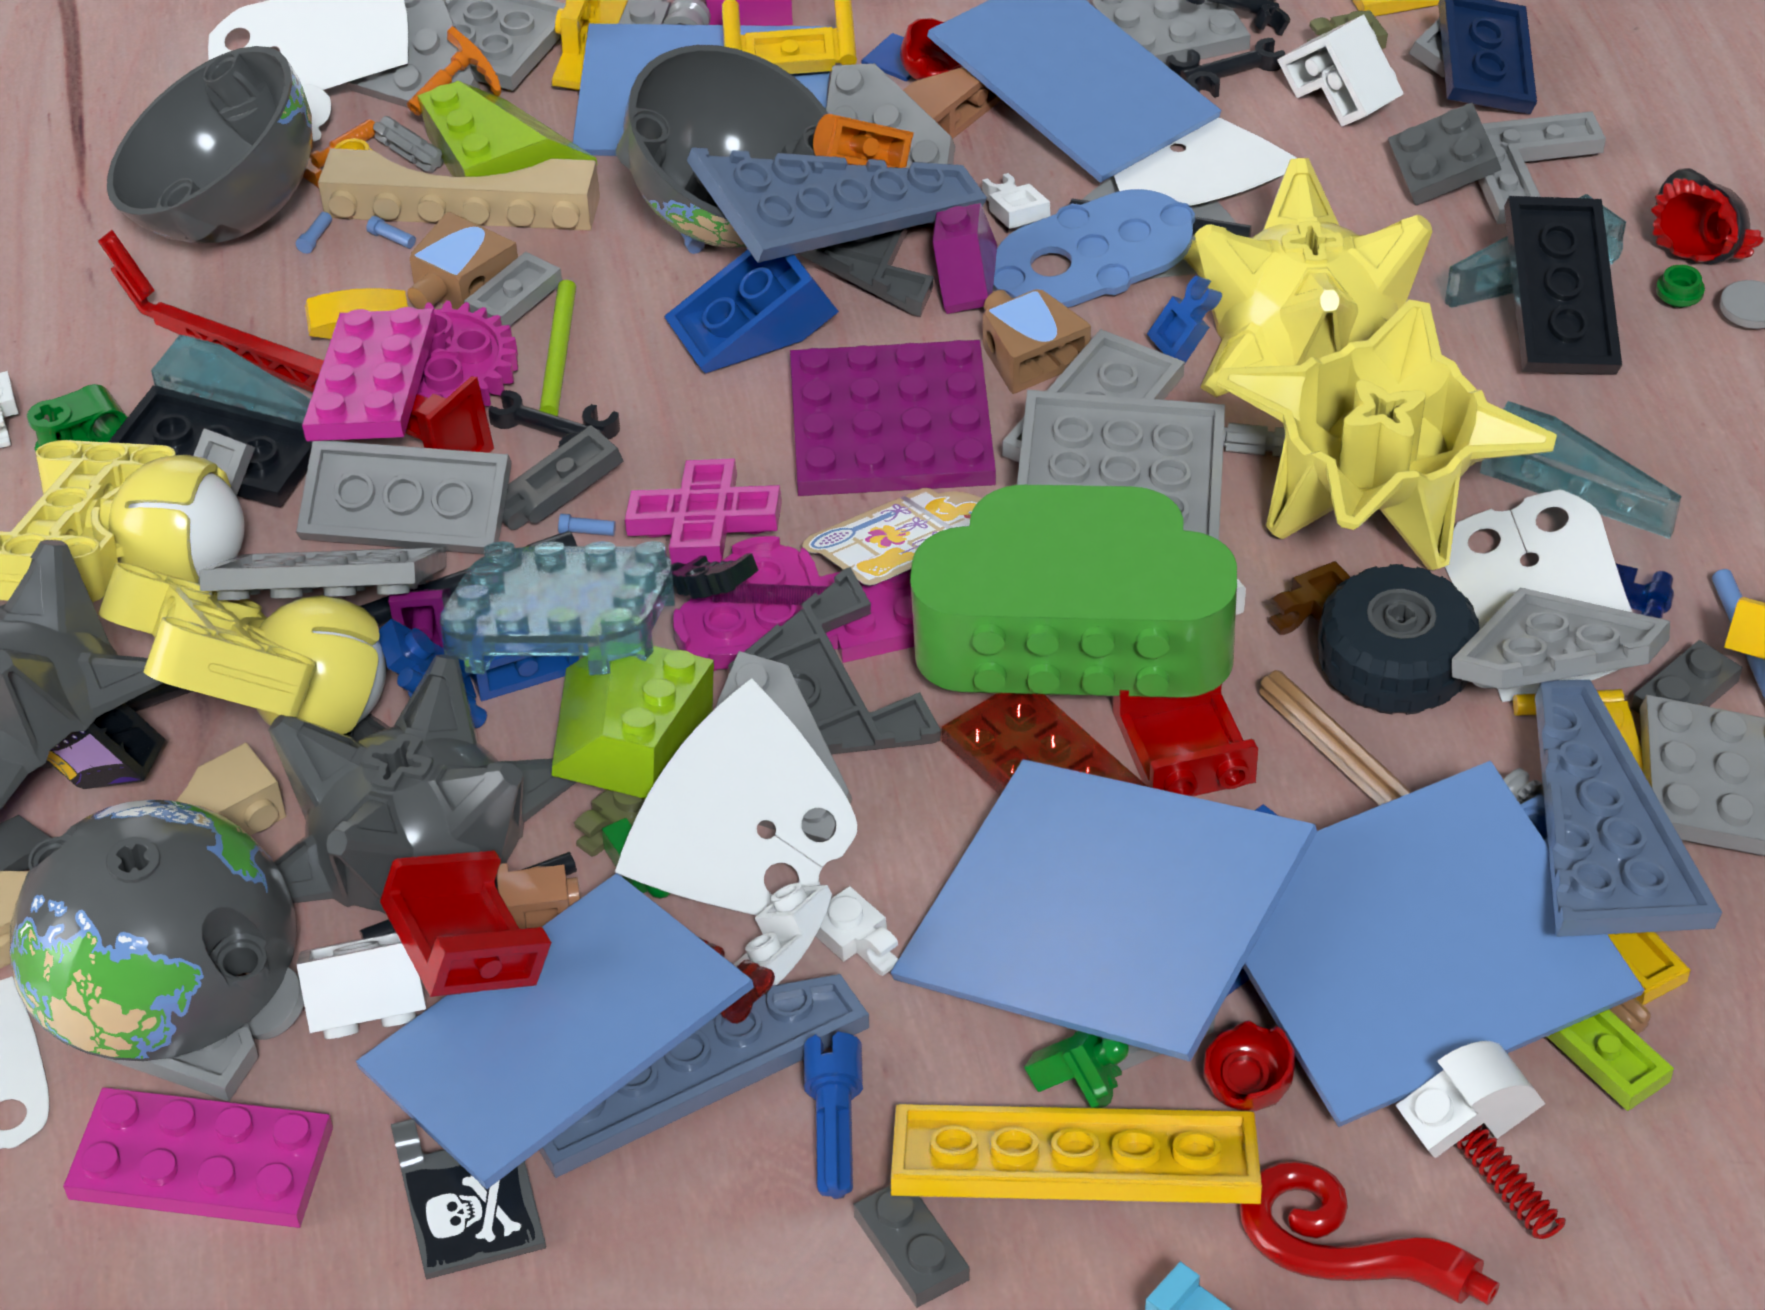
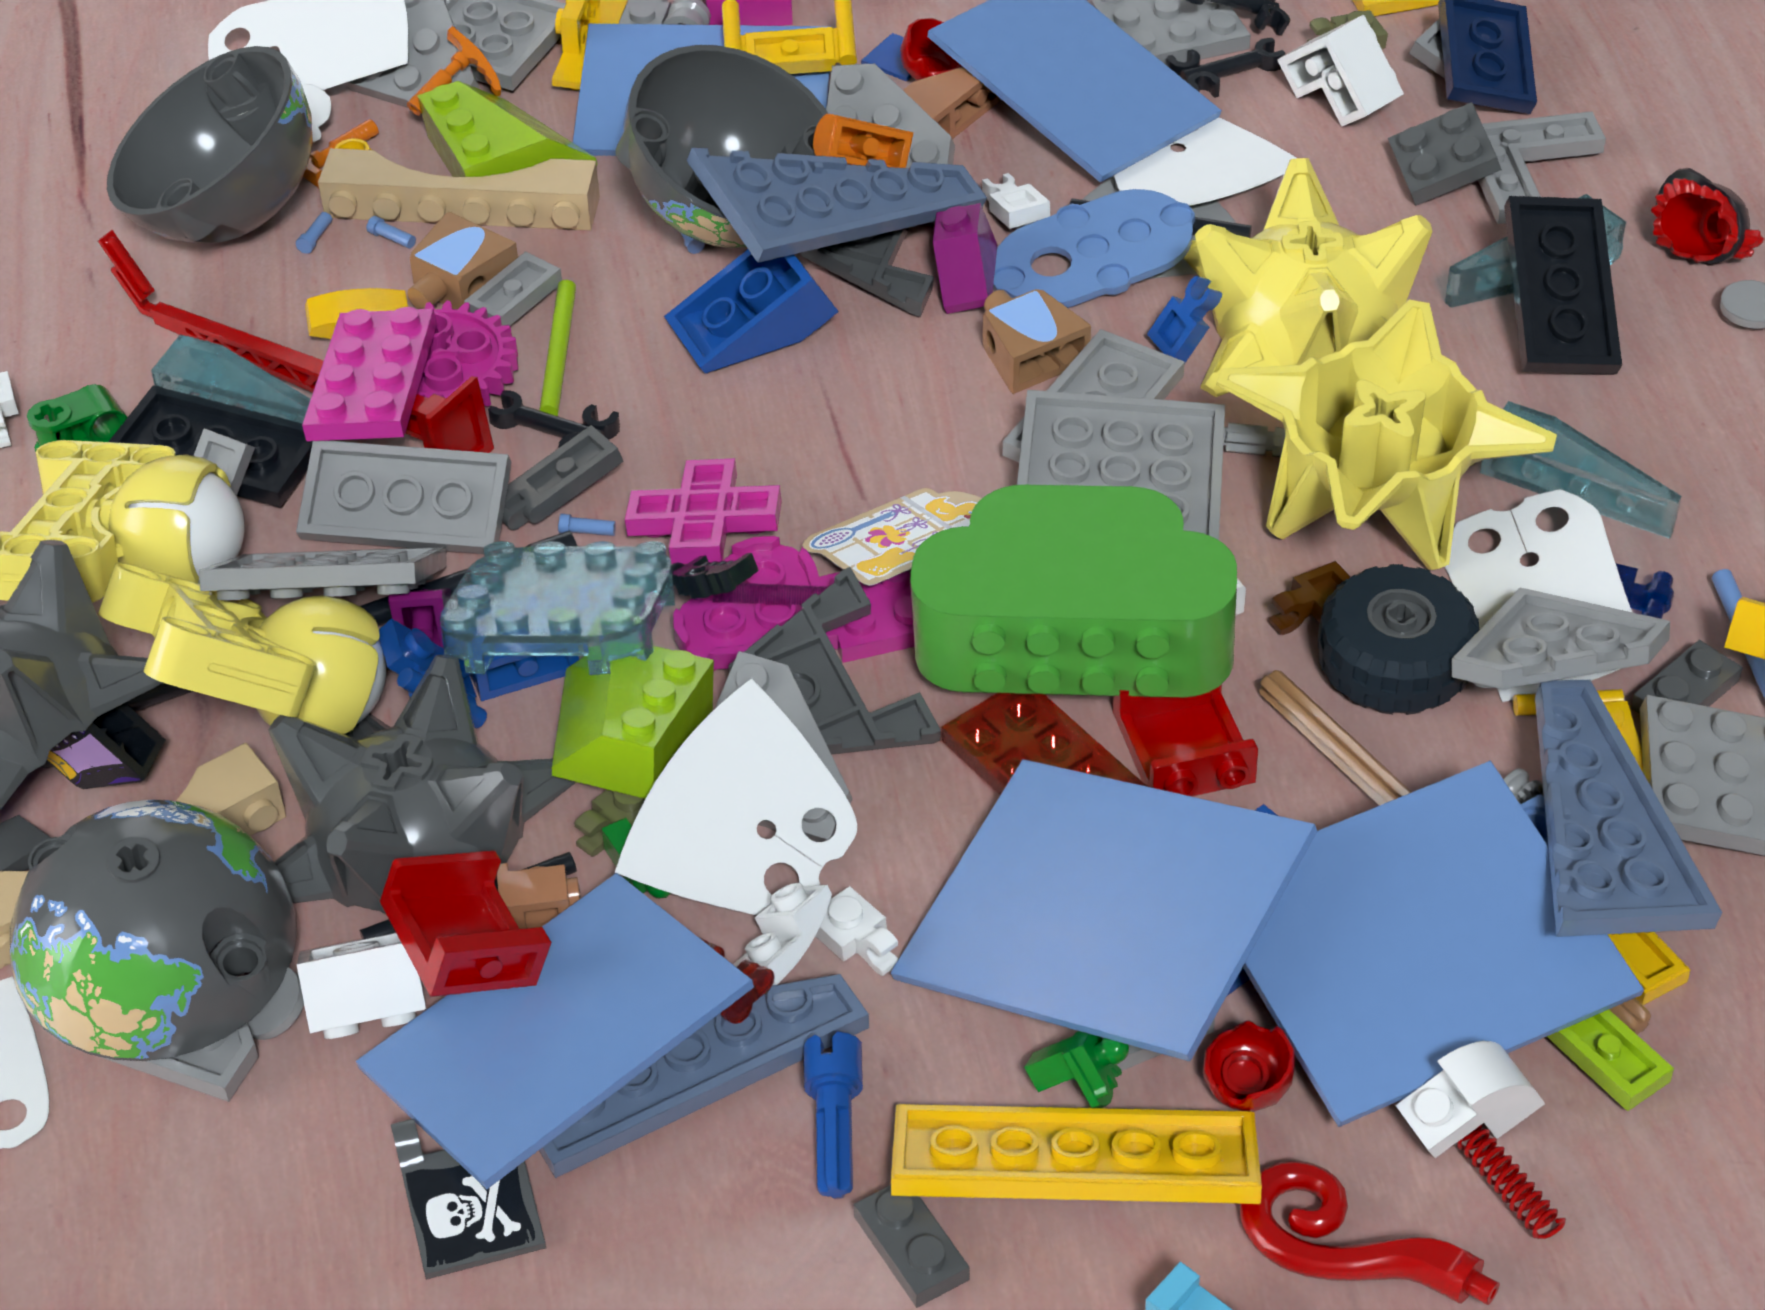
(199, 1157): dark pink plate -> none
(408, 144): light grey axle -> none
(891, 418): magenta plate -> none
(1680, 286): green plate -> none

